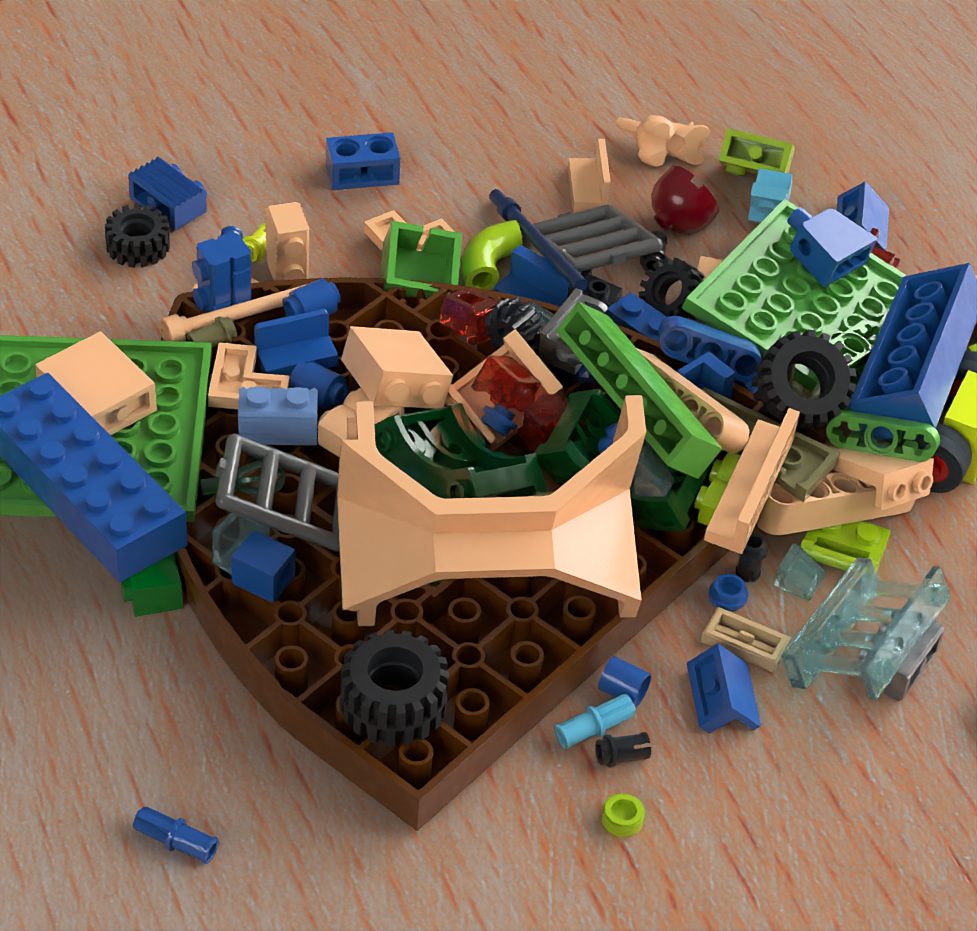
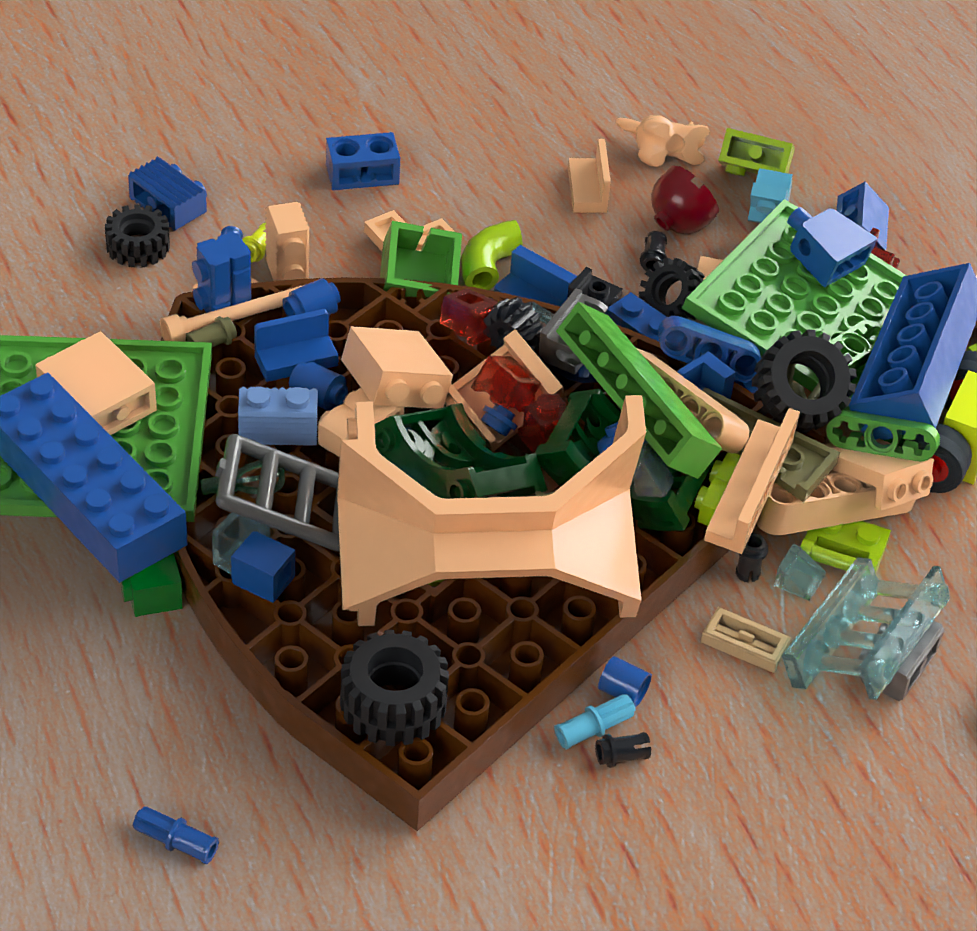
(235, 369): light nougat plate -> none
(510, 210): dark blue bar -> none
(615, 221): dark grey bar -> none
(623, 815): lime tile -> none
(722, 689): blue panel -> none
(728, 592): blue plate -> none

